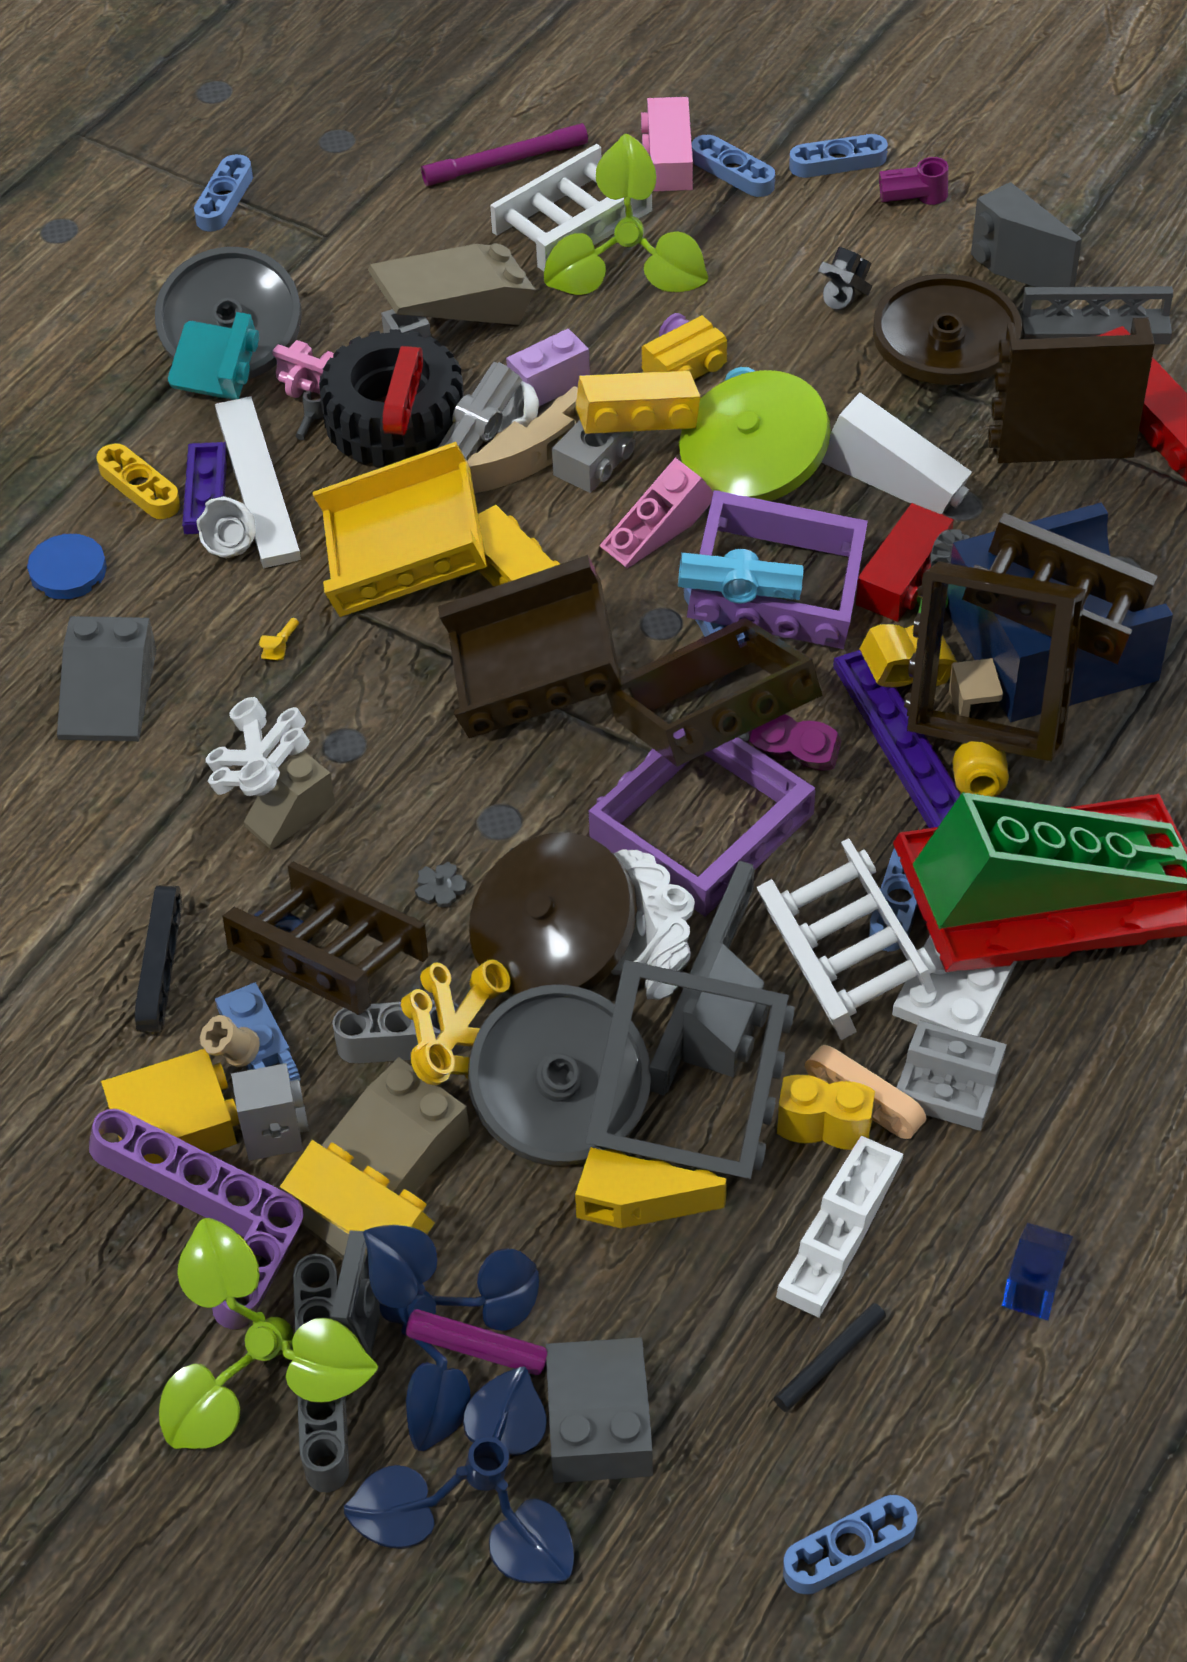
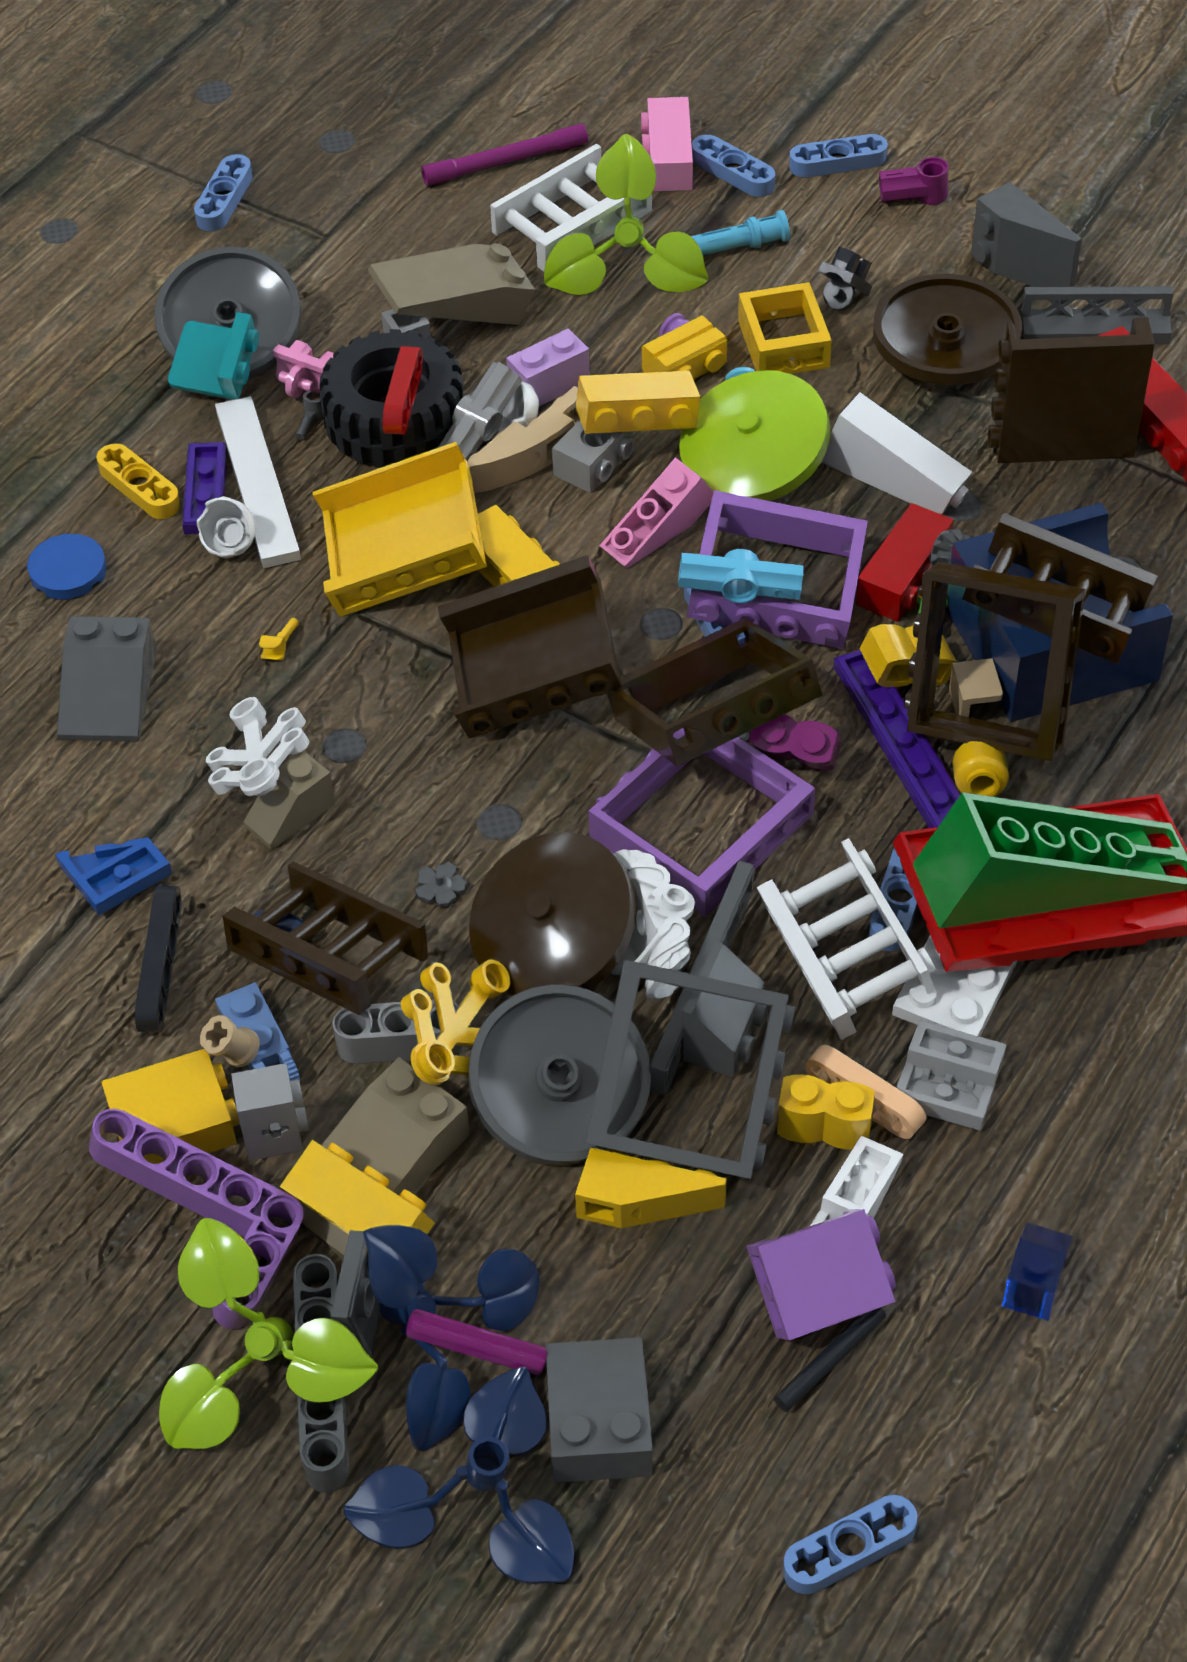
(115, 871): none -> blue wing
(751, 233): none -> medium azure pin
(810, 350): none -> yellow window
(822, 1274): none -> medium lavender panel

